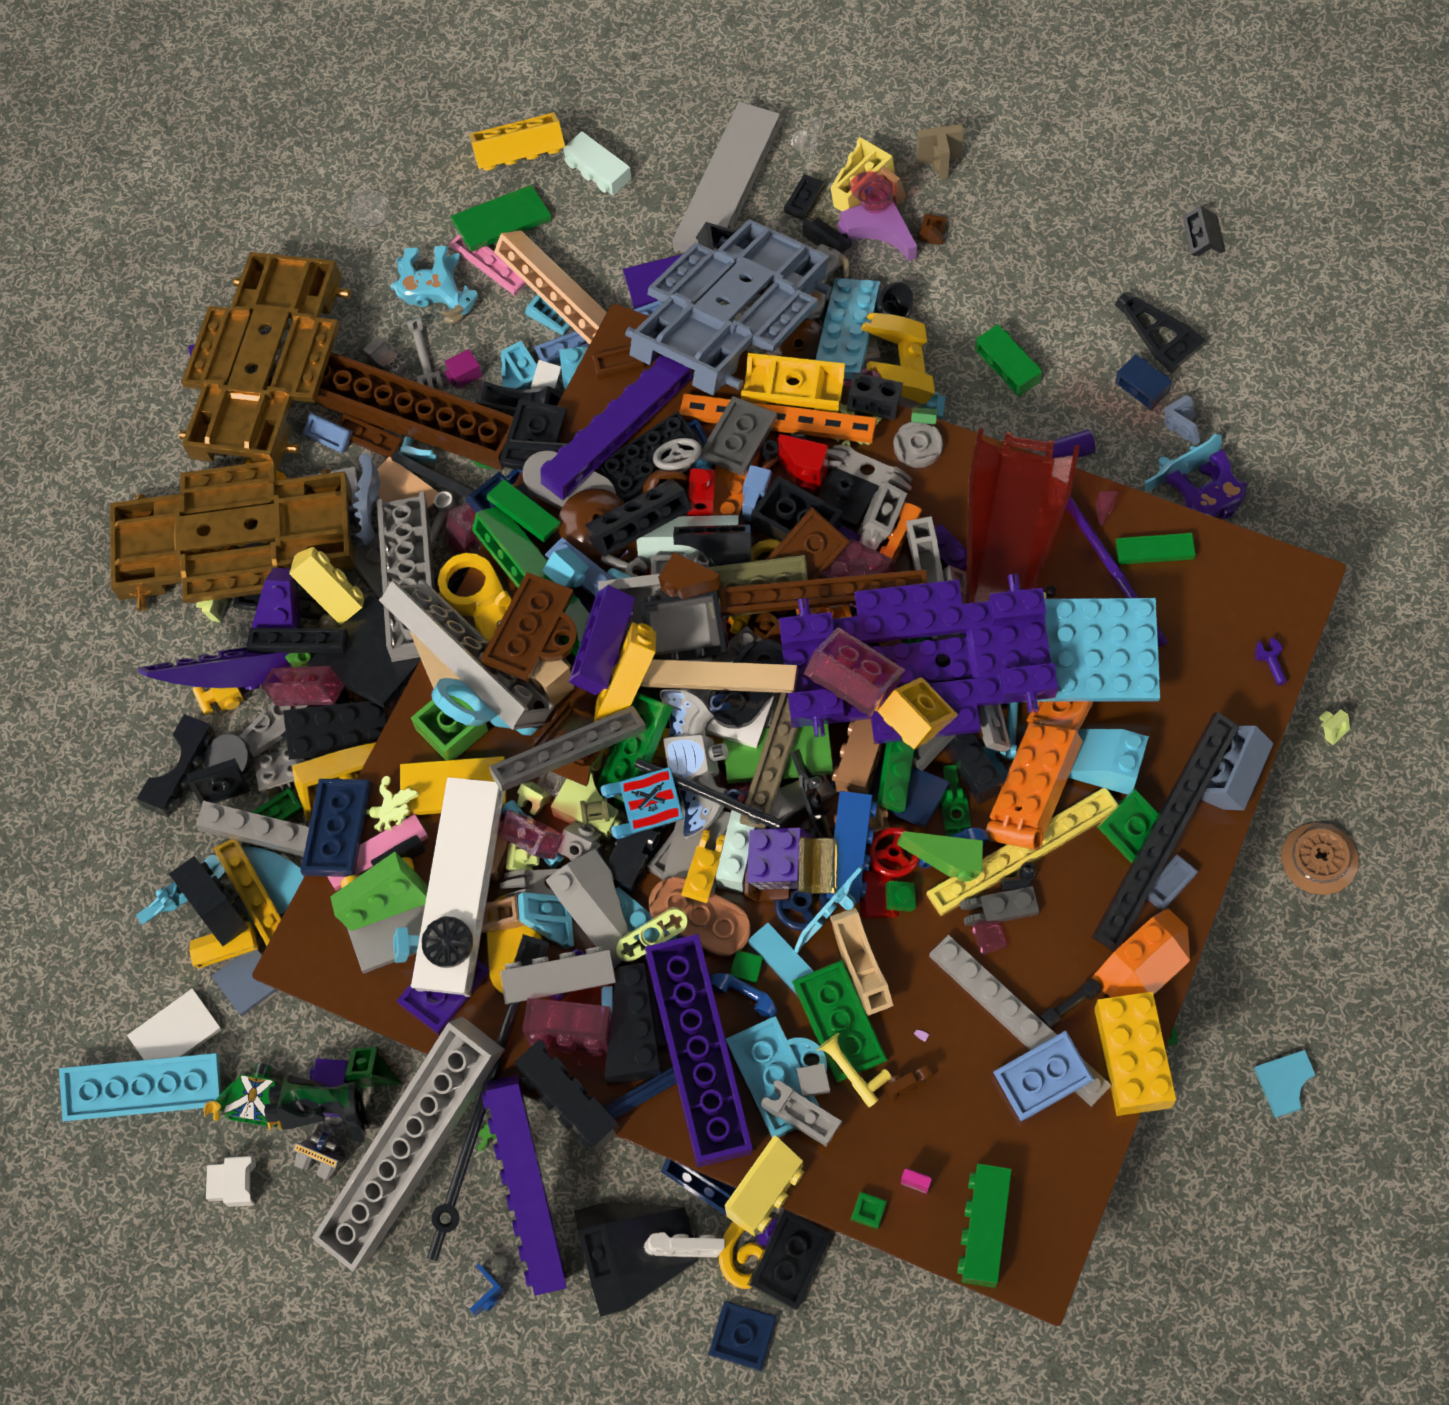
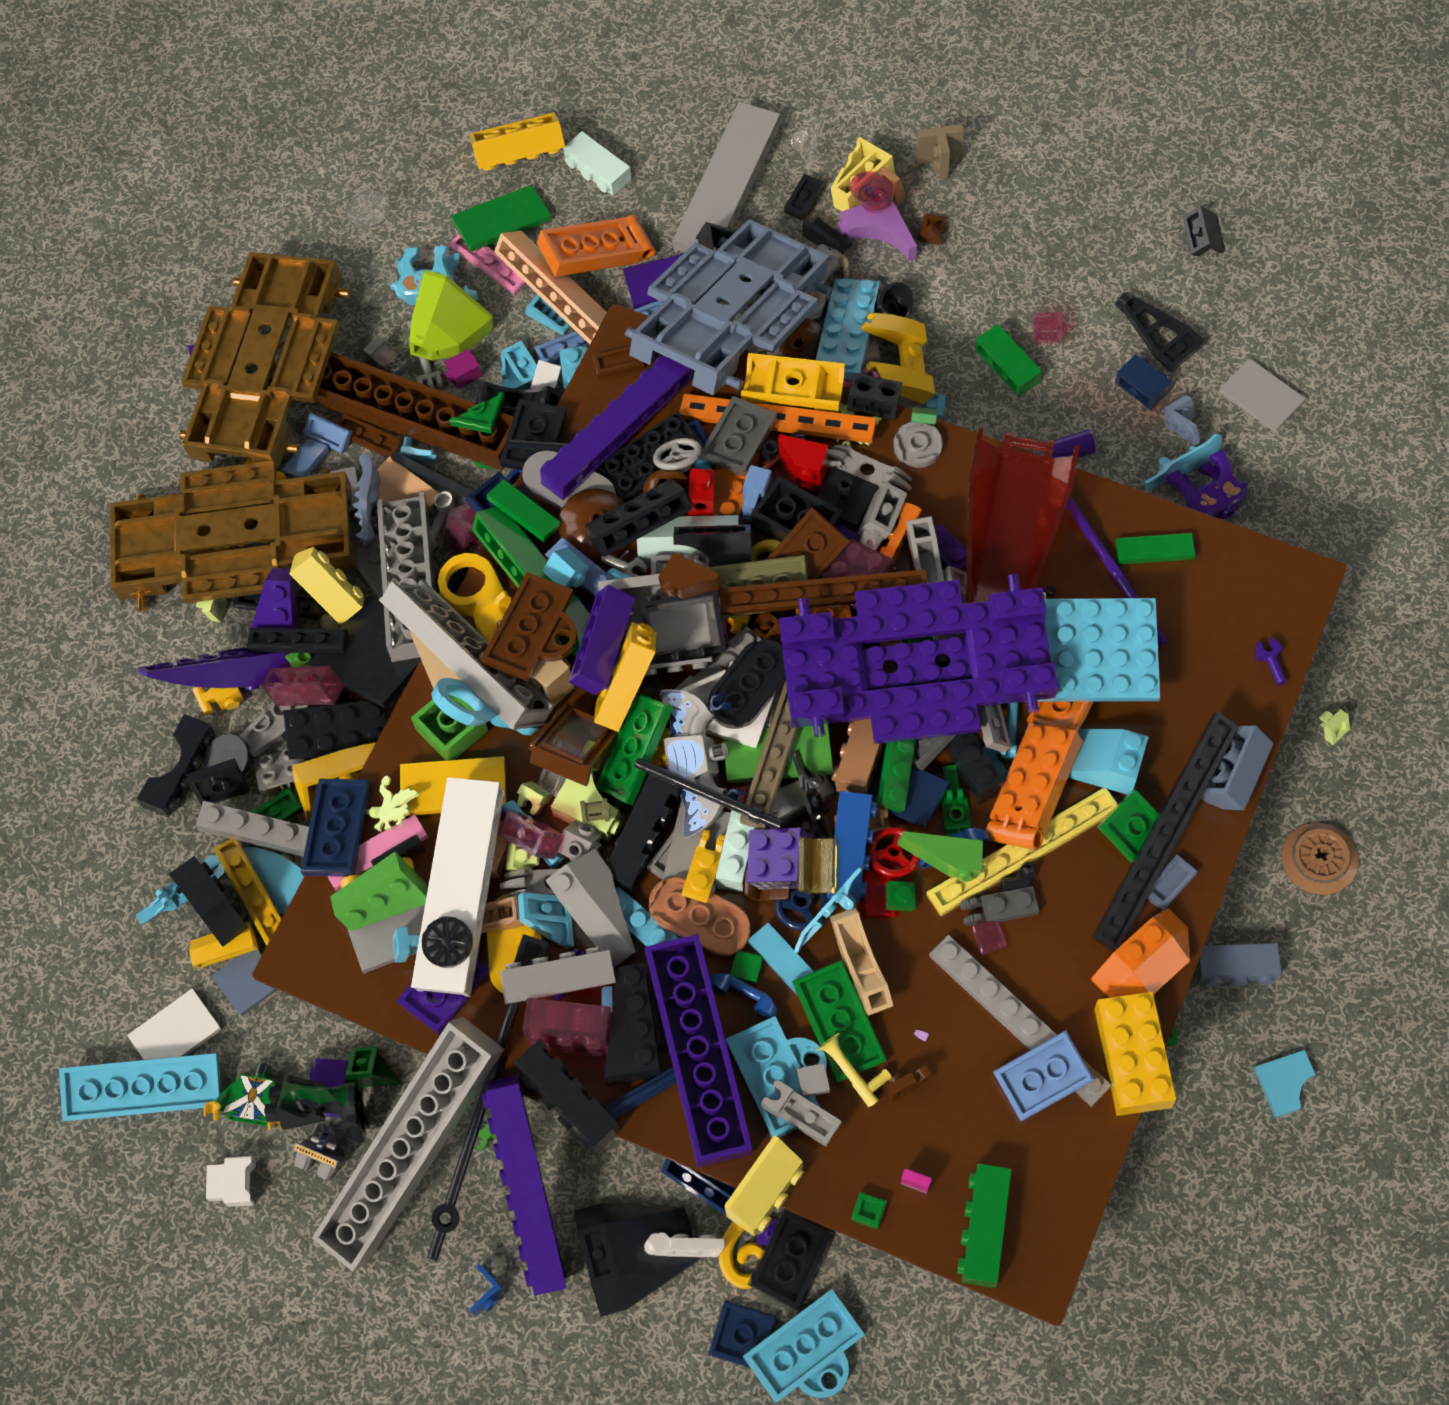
(304, 463): none -> medium blue tile
(445, 319): none -> lime brick
(481, 416): none -> green tile
(567, 748): flat silver plate -> none
(595, 245): none -> orange hinge
(631, 939): yellowish green beam -> none
(648, 800): flag -> none
(721, 676): tan tile -> none
(806, 1350): none -> medium azure plate
(854, 671): clear pink brick -> none
(916, 712): yellow slope -> none
(1048, 327): none -> clear pink brick
(1089, 990): black bar -> none
(1104, 505): clear pink slope -> none
(1239, 964): none -> sand blue brick
(1262, 395): none -> light grey tile

